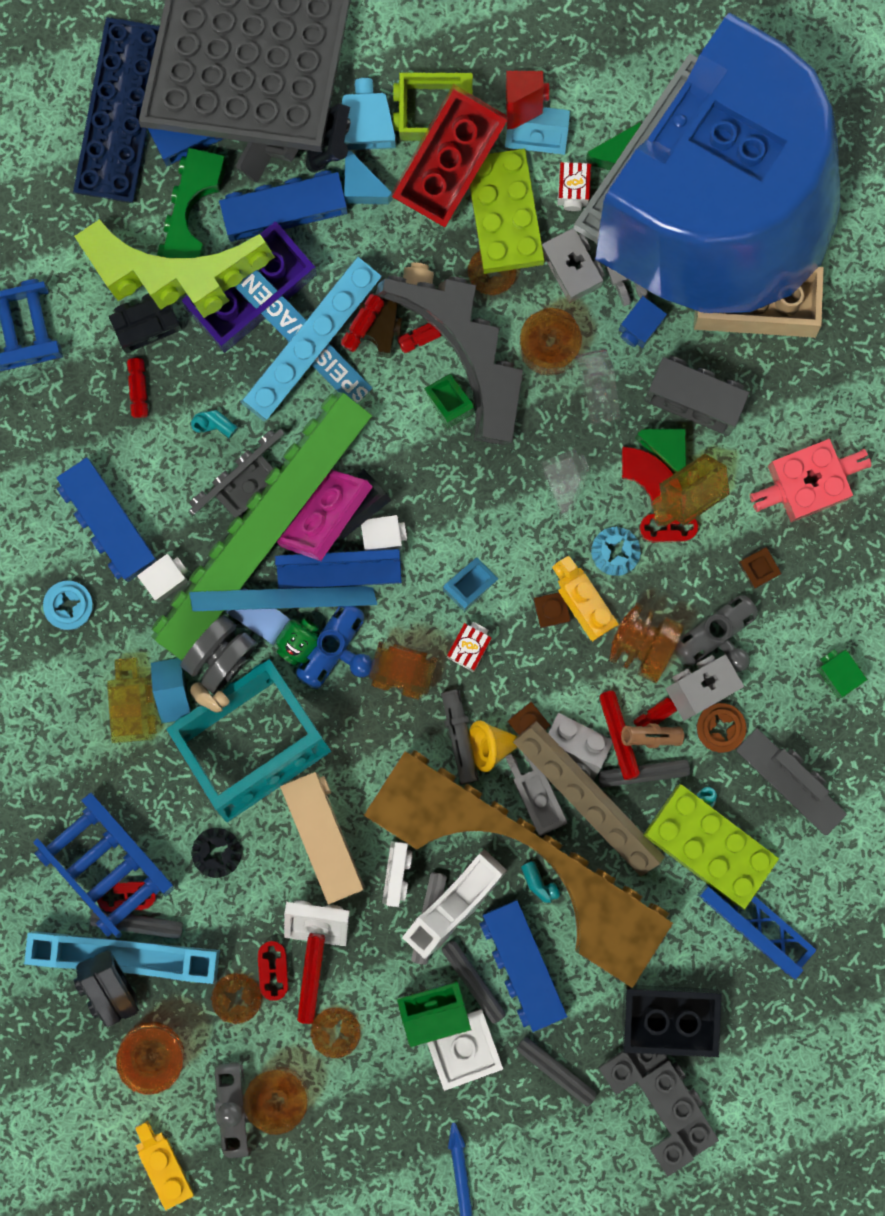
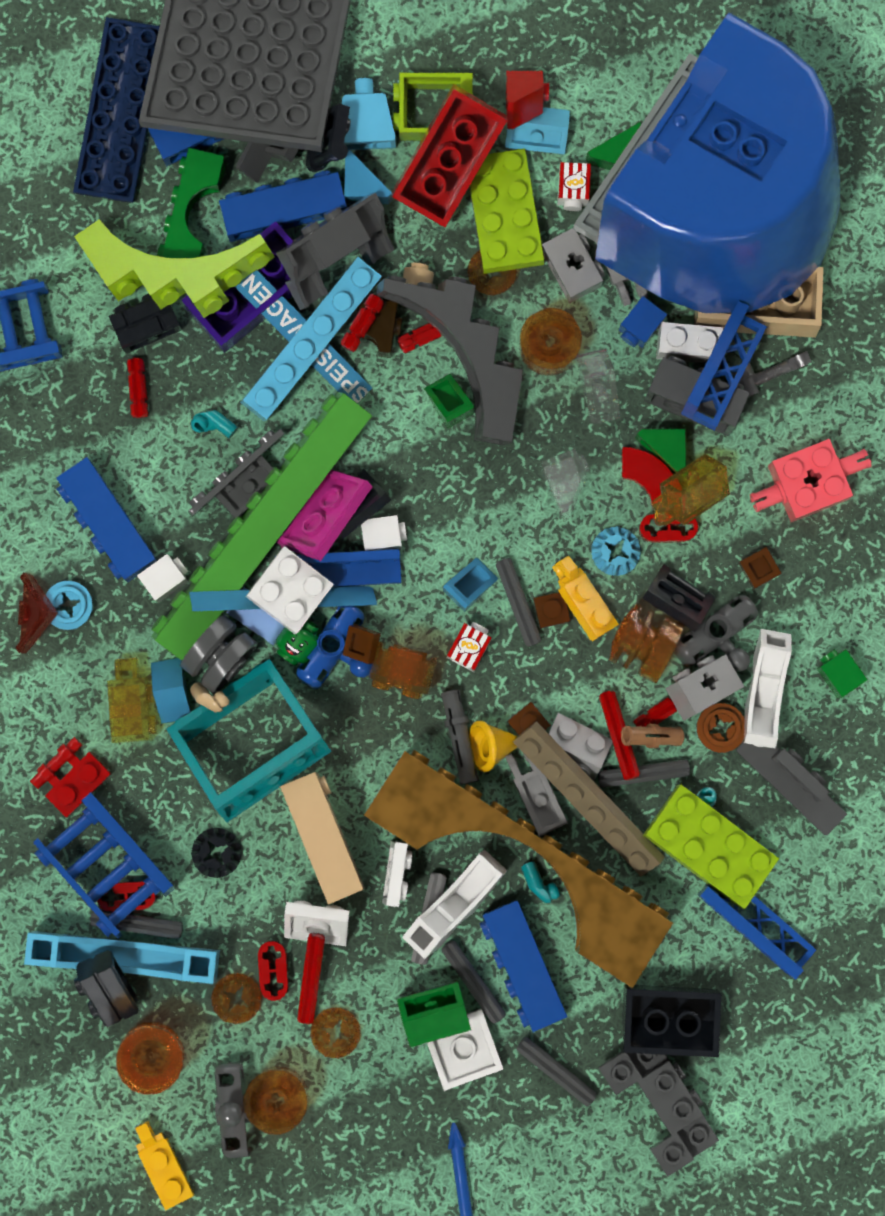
(34, 613): none -> clear red tile
(77, 783): none -> red plate
(289, 590): none -> white plate
(331, 240): none -> dark grey bracket
(361, 644): none -> reddish brown plate
(518, 602): none -> dark grey axle
(678, 598): none -> black plate
(687, 341): none -> white brick
(716, 358): none -> blue fence
(751, 380): none -> flat silver brick
(766, 688): none -> white arch

